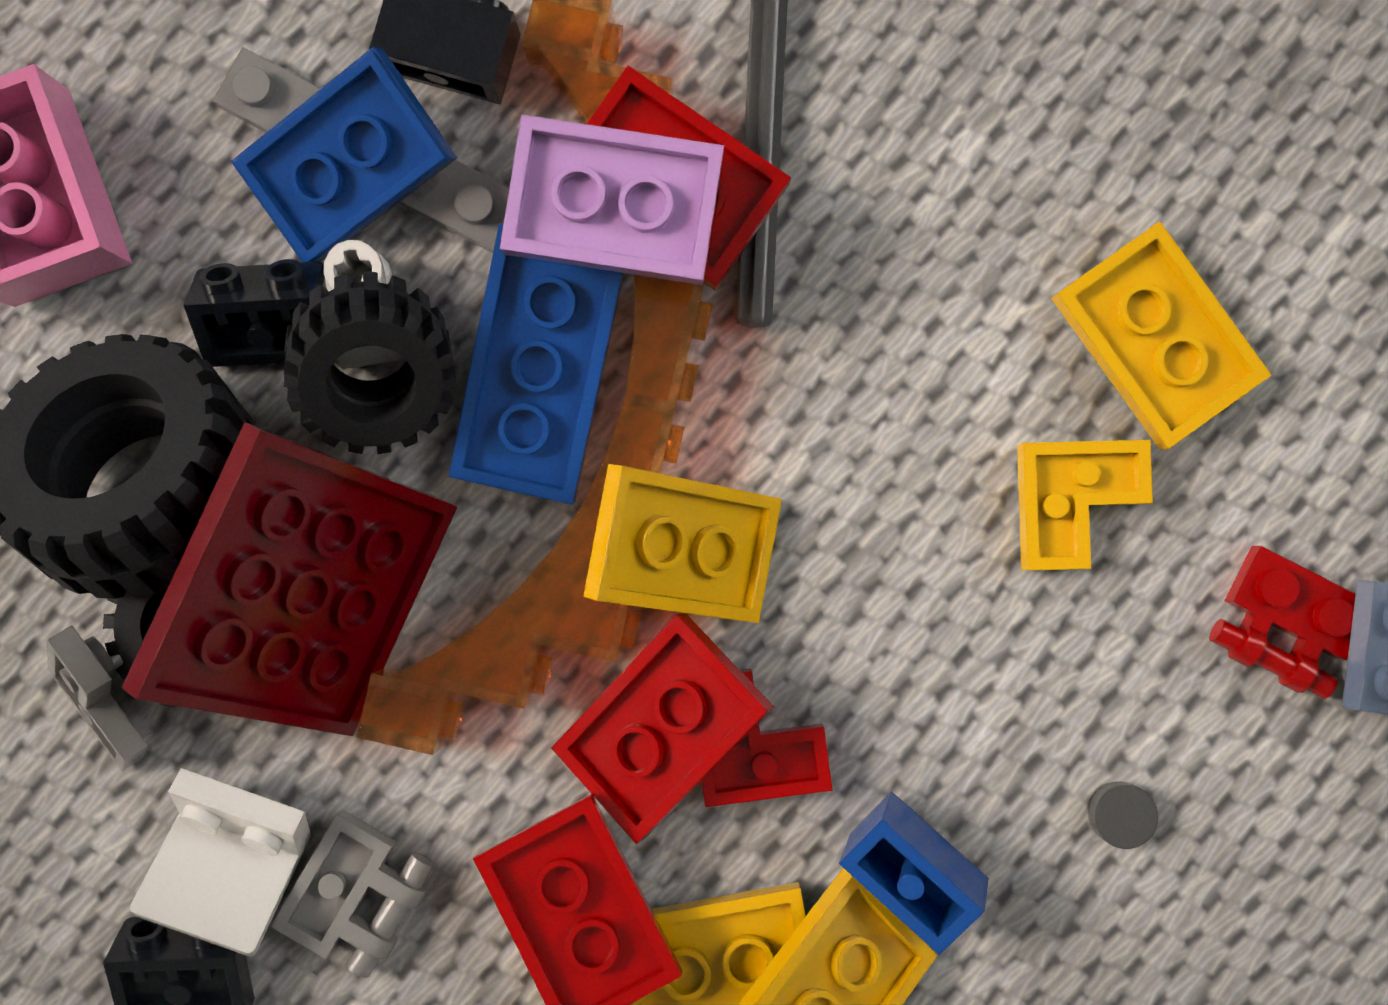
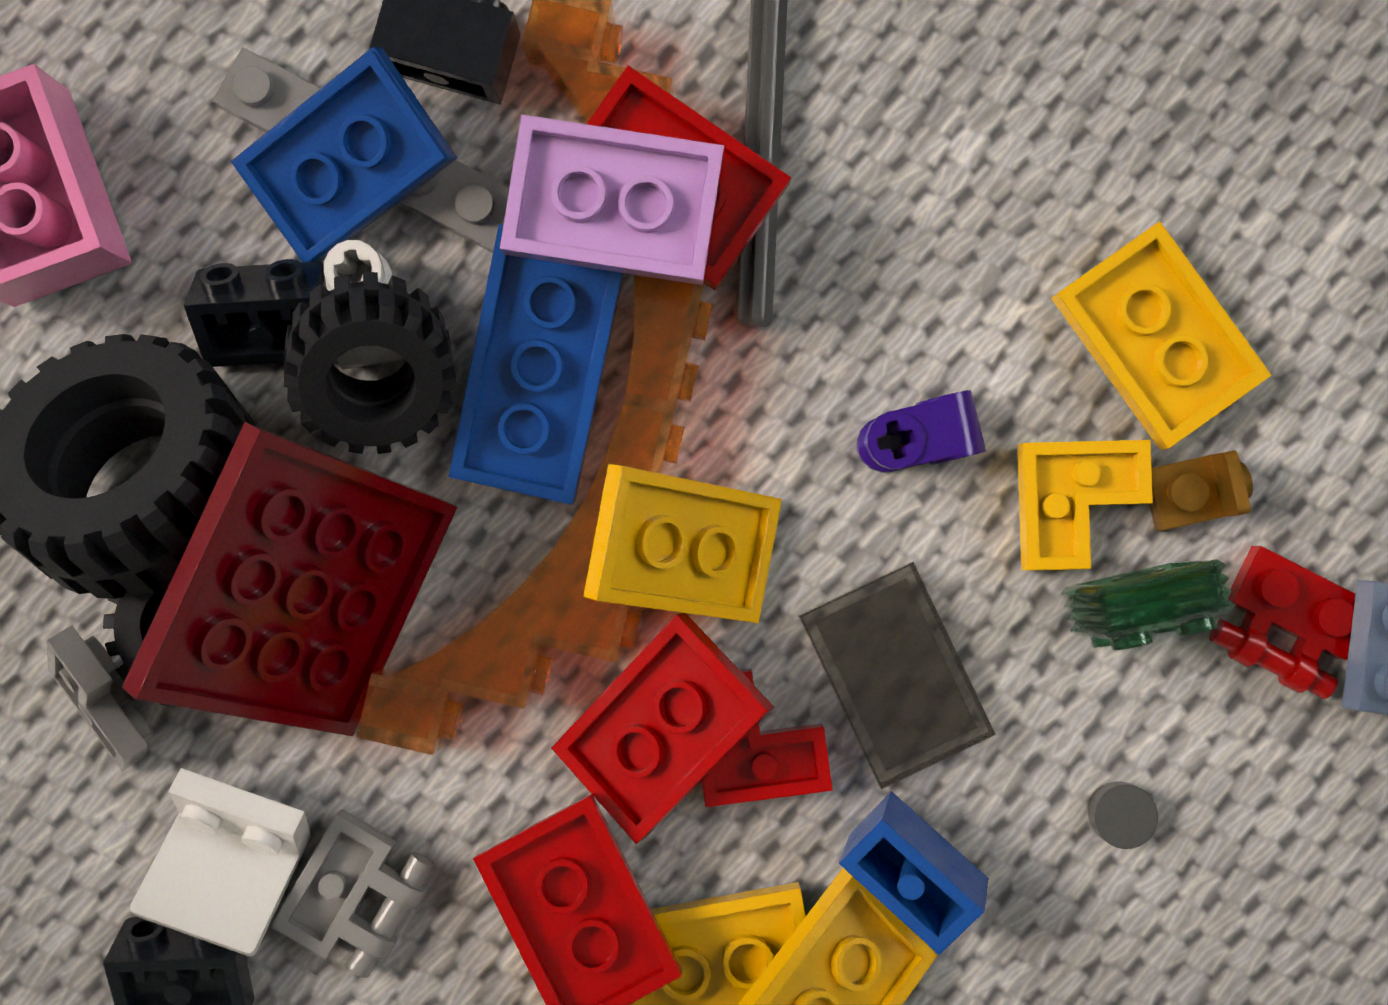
(896, 675): none -> clear smoke tile
(930, 433): none -> dark purple piece
(1160, 598): none -> clear green brick
(1200, 490): none -> pearl gold bracket

